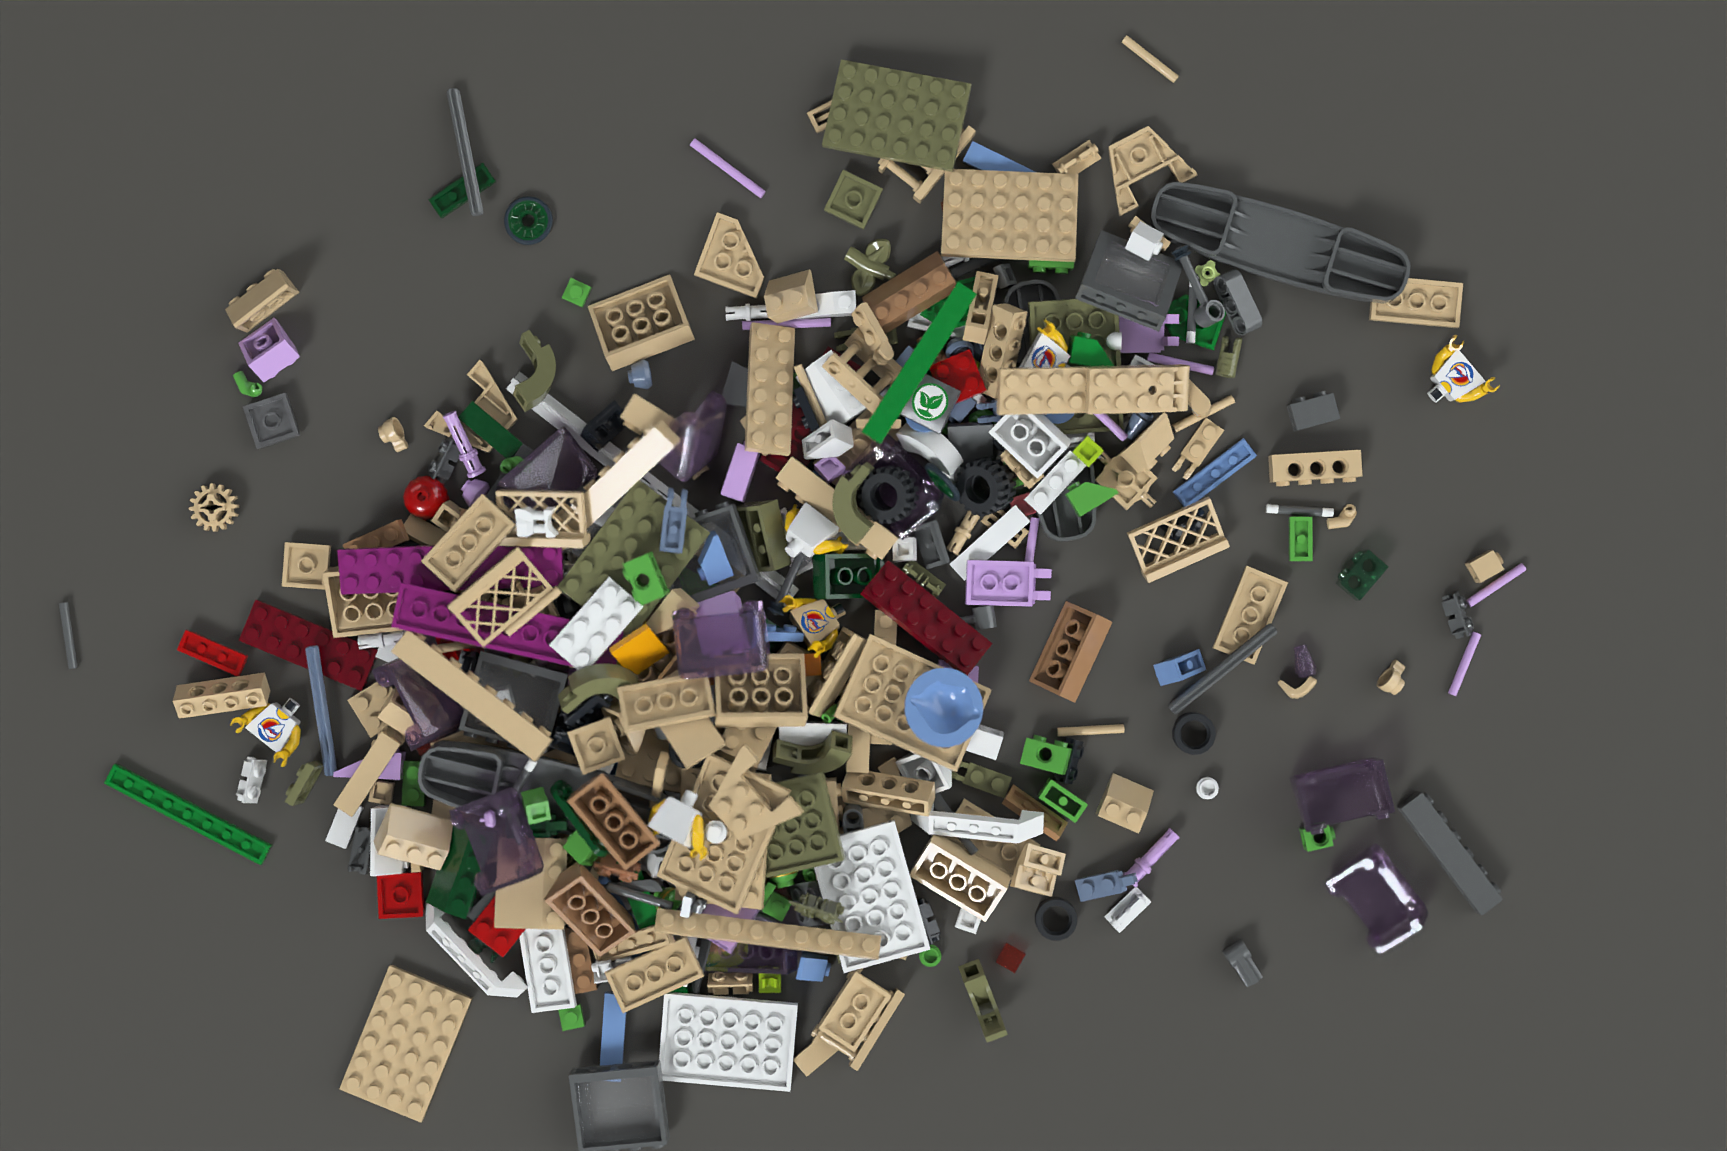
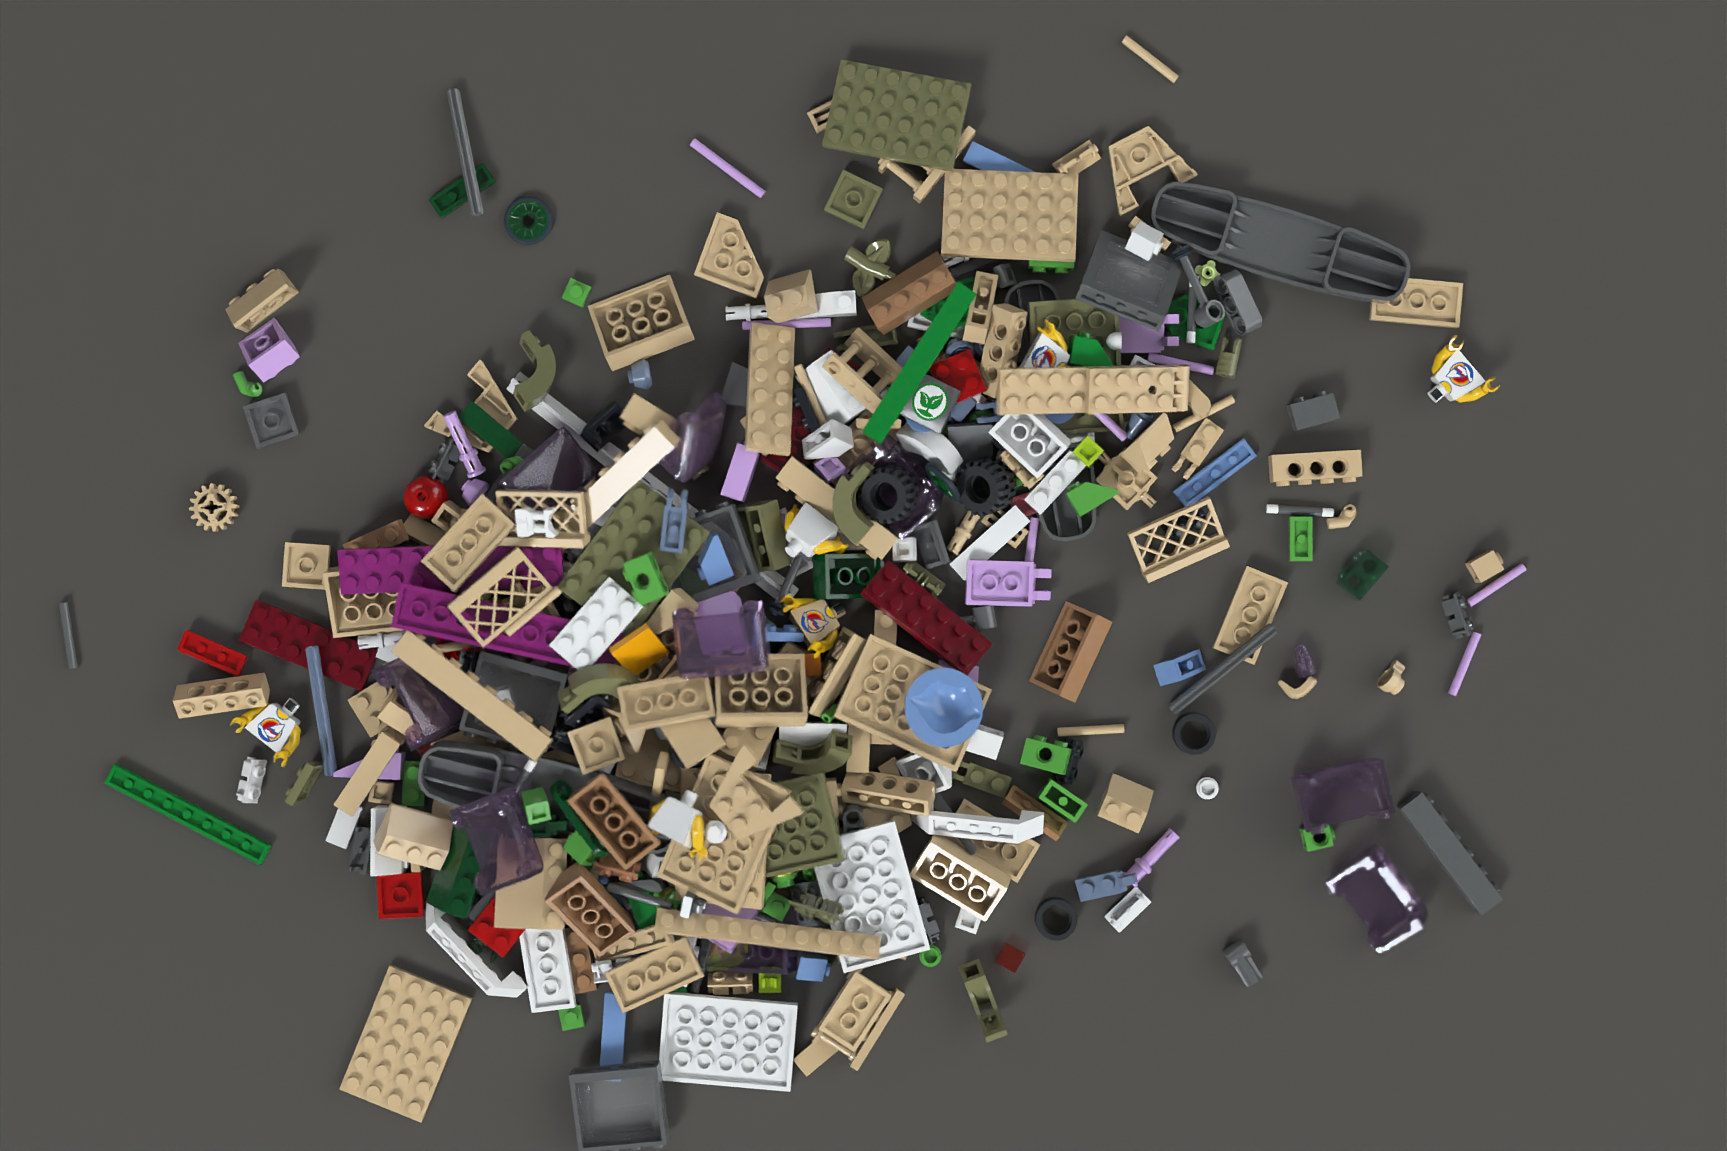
(393, 432): tan piece -> none
(489, 818): lavender rock -> none
(873, 334): tan hinge -> none
(1037, 869): tan slope -> none

